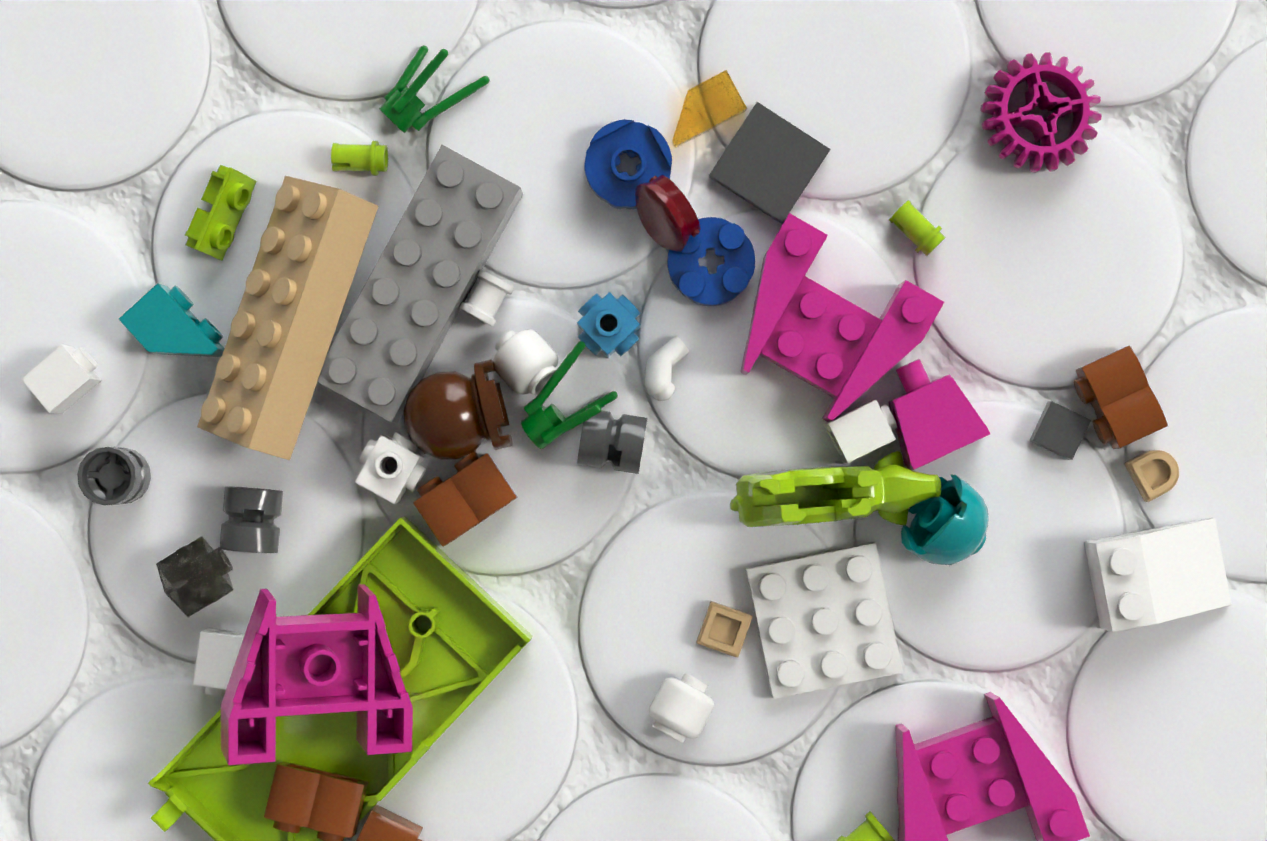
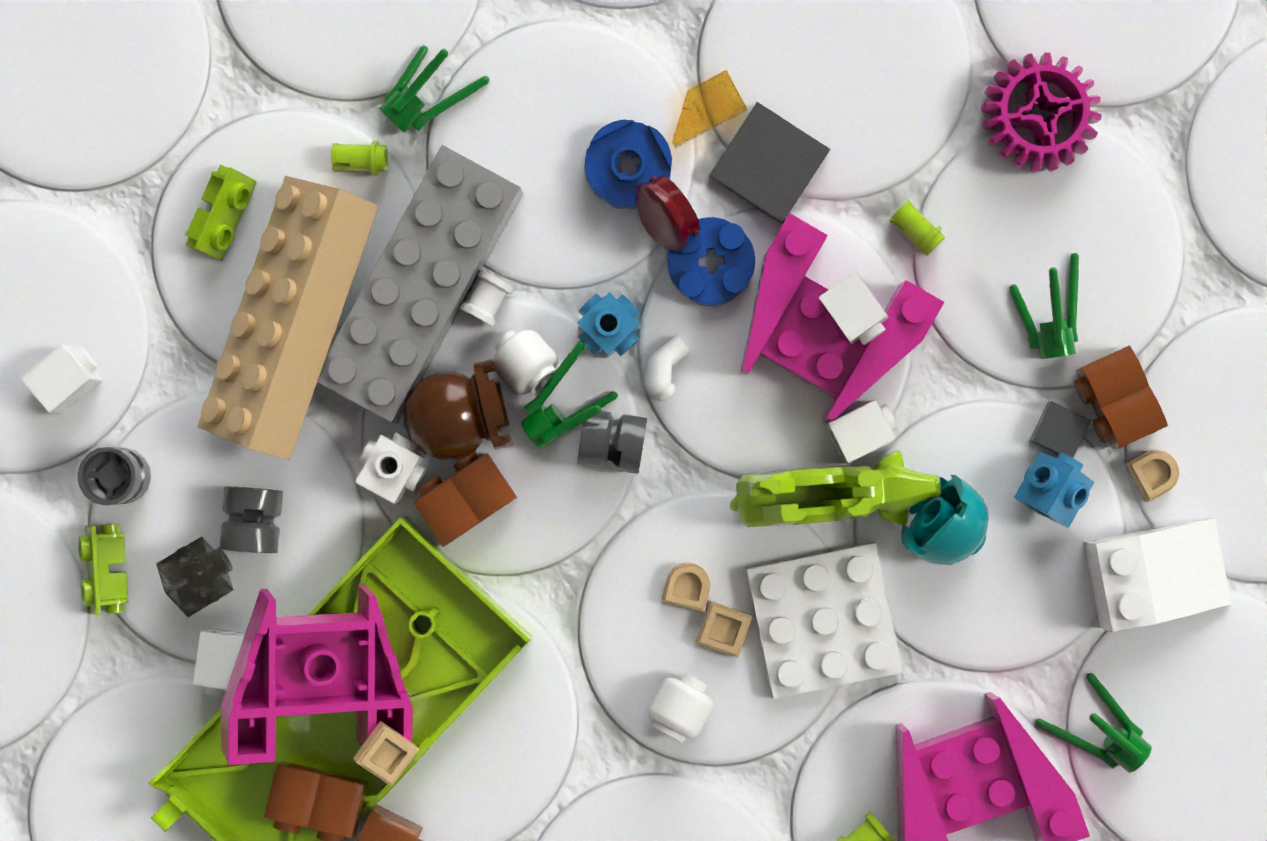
(101, 586): none -> lime hinge
(168, 327): teal slope -> none
(386, 753): none -> tan tile
(687, 587): none -> tan tile
(855, 309): none -> white brick
(932, 417): dark pink torso -> none
(1055, 488): none -> dark azure brick
(1058, 335): none -> green plant
(1123, 745): none -> green plant

